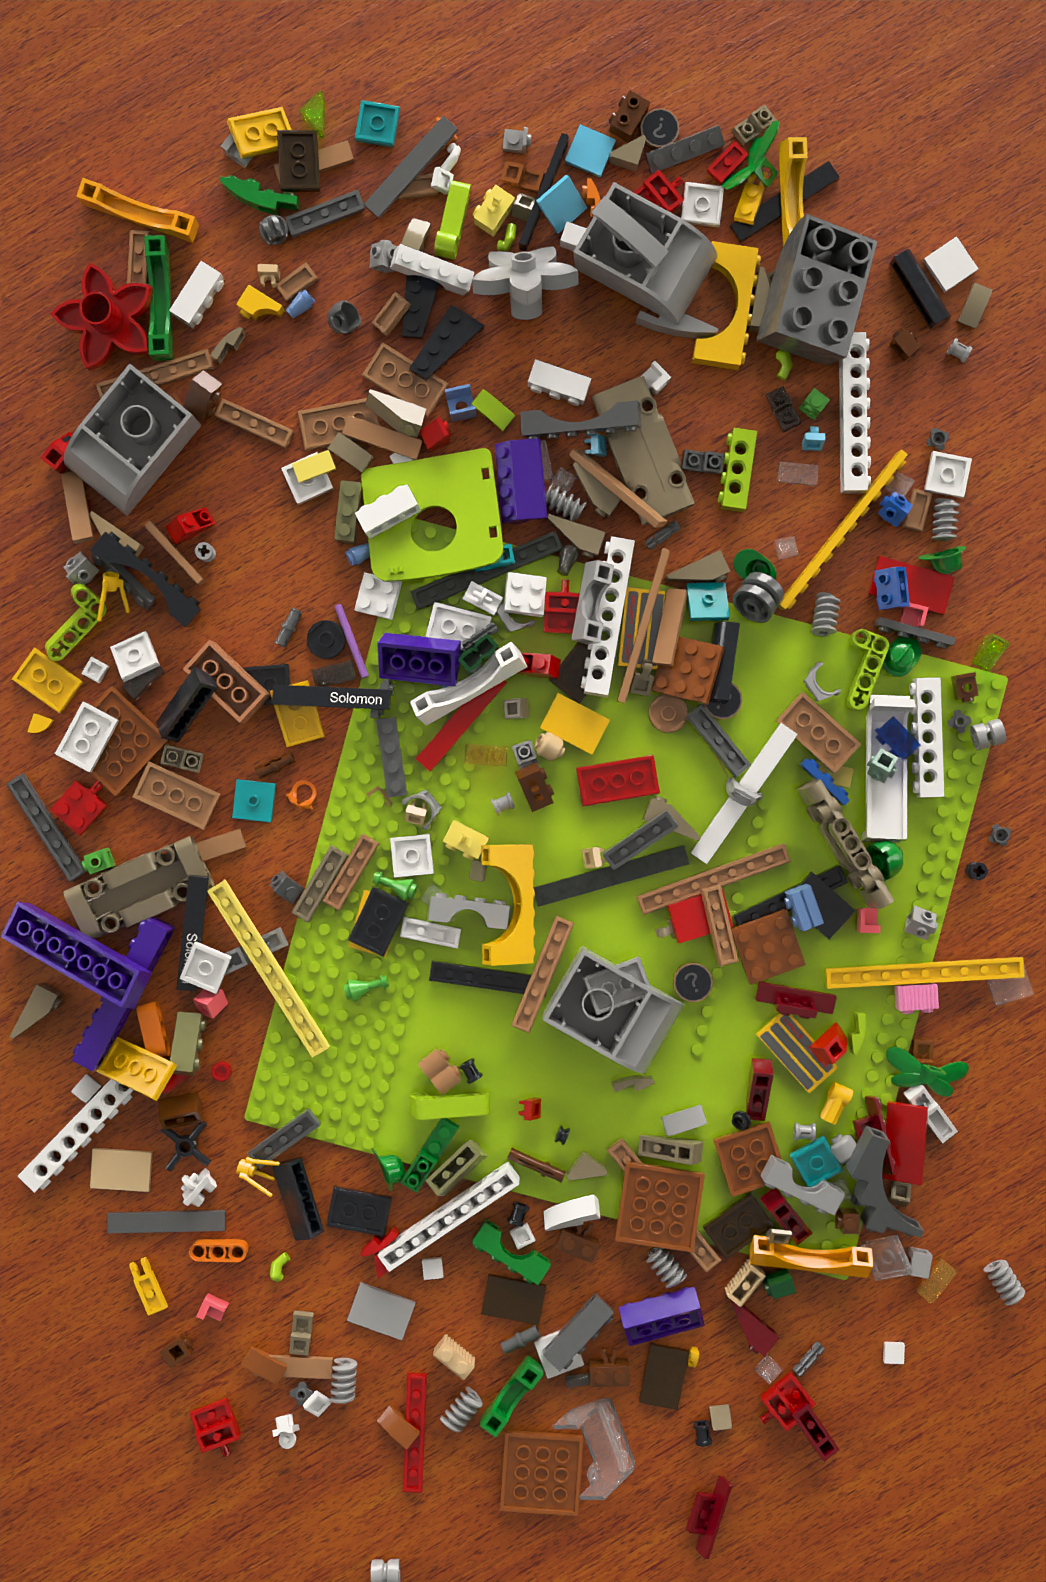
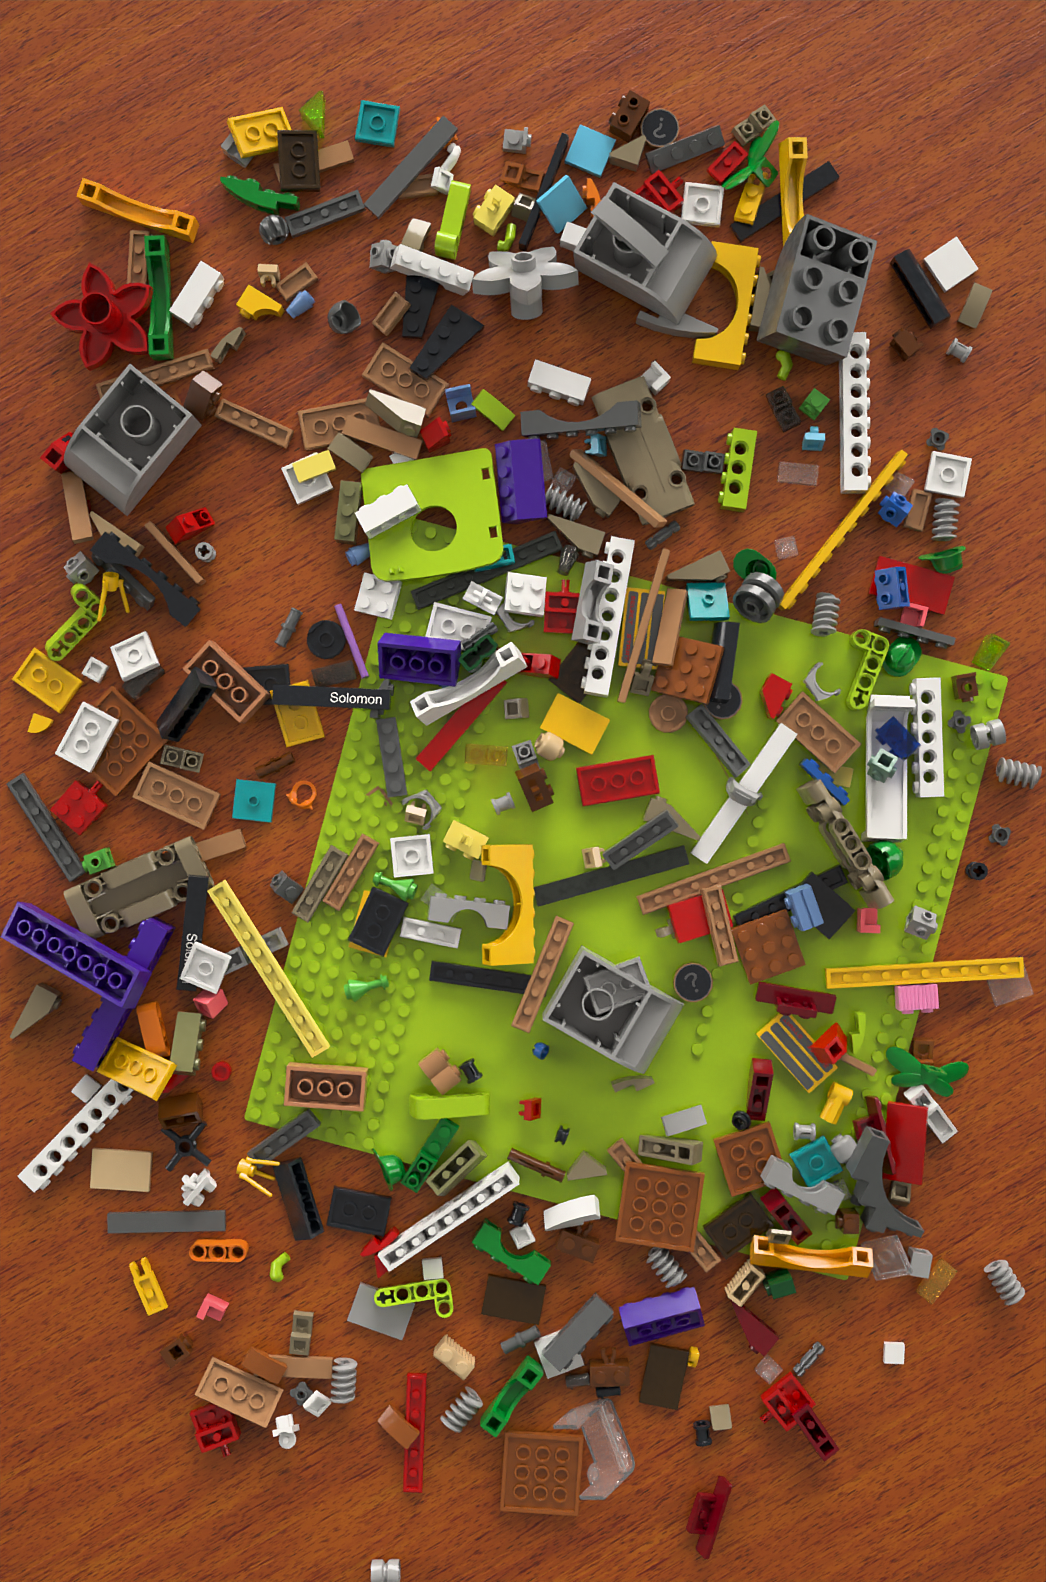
(239, 1392): none -> medium nougat plate
(326, 1086): none -> nougat brick
(414, 1297): none -> lime beam
(541, 1050): none -> blue hinge
(602, 1392): none -> black pin
(773, 694): none -> red slope
(858, 1064): none -> medium nougat tile
(1018, 772): none -> light grey piece

